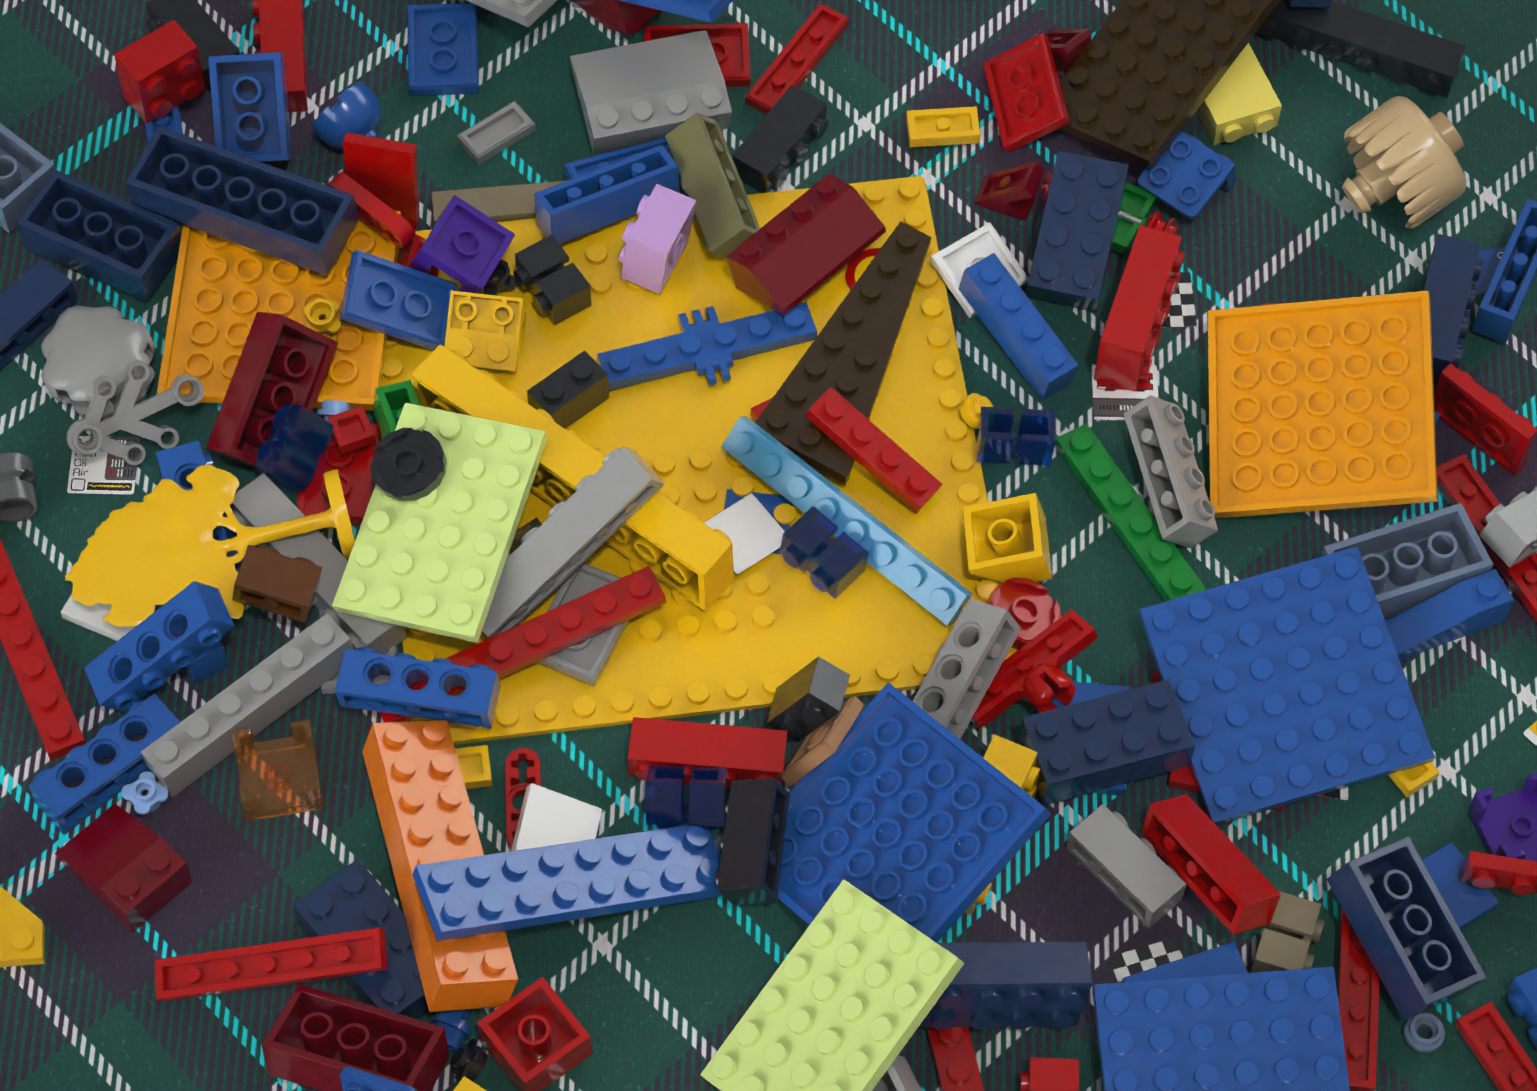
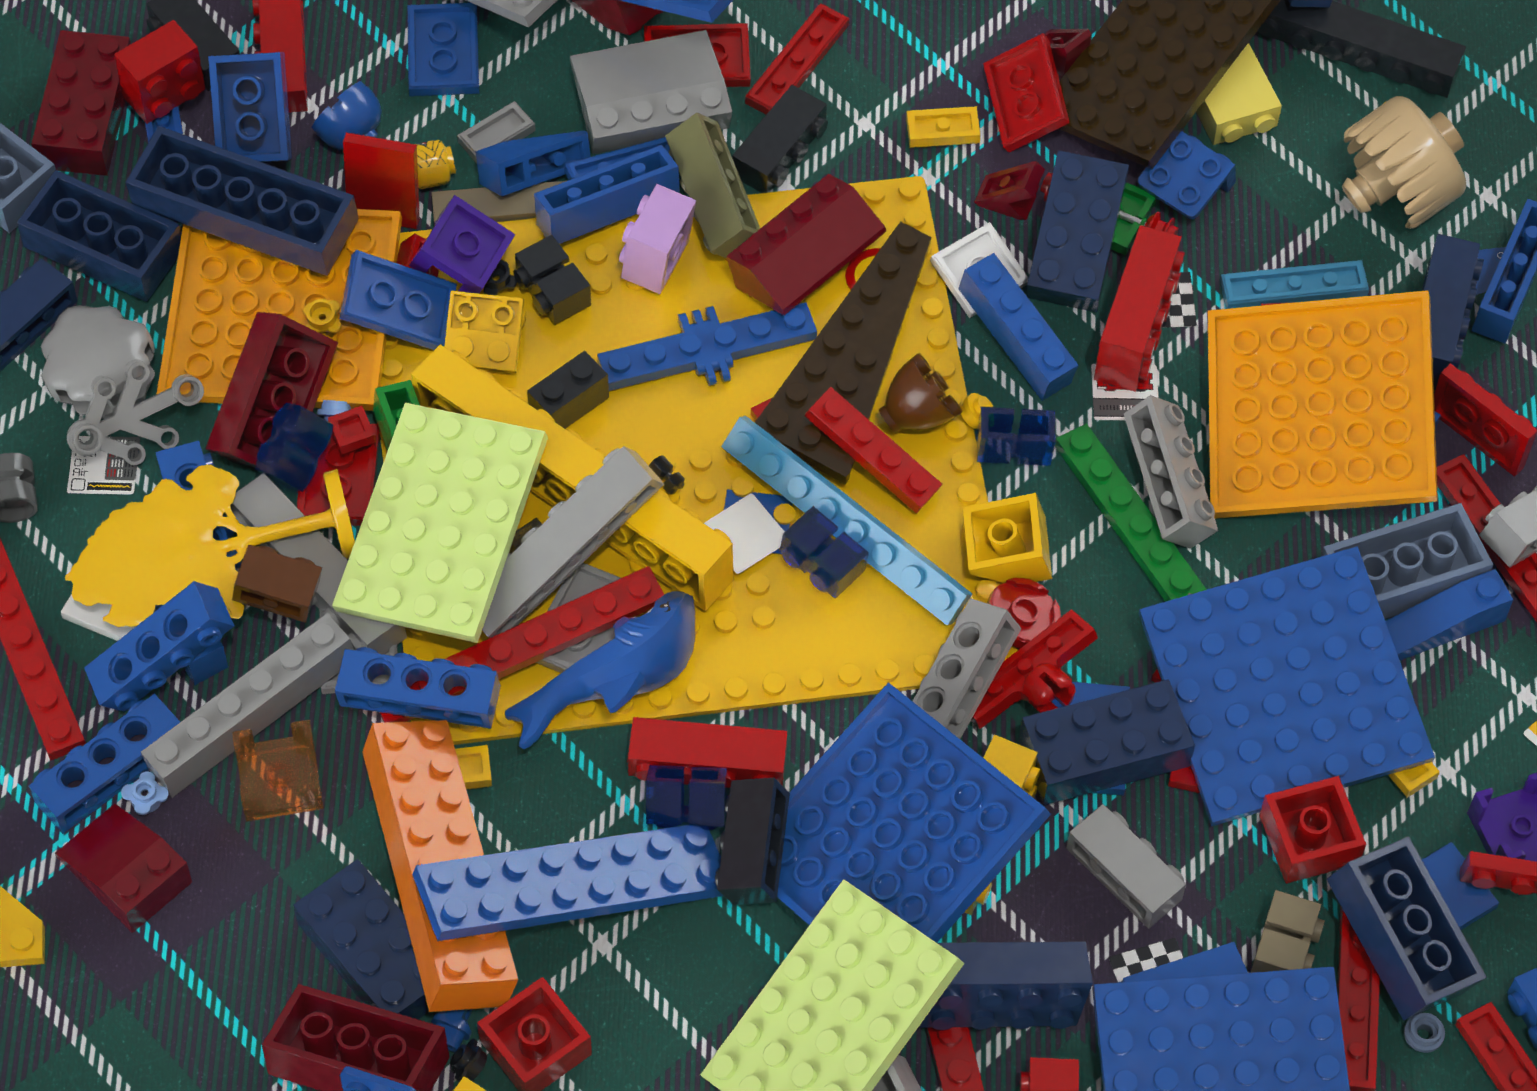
(81, 103): none -> dark red brick
(271, 964): red plate -> none
(375, 212): red beam -> none
(408, 464): black tile -> none
(434, 164): none -> yellow head
(515, 788): red beam -> none
(529, 161): none -> blue slope
(553, 819): white tile -> none
(638, 660): none -> blue piece
(663, 470): none -> black piece
(808, 699): brick -> none
(822, 742): medium nougat tile -> none
(918, 398): none -> reddish brown piece
(1210, 864): red brick -> none
(1294, 284): none -> dark azure tile
(1312, 829): none -> red brick

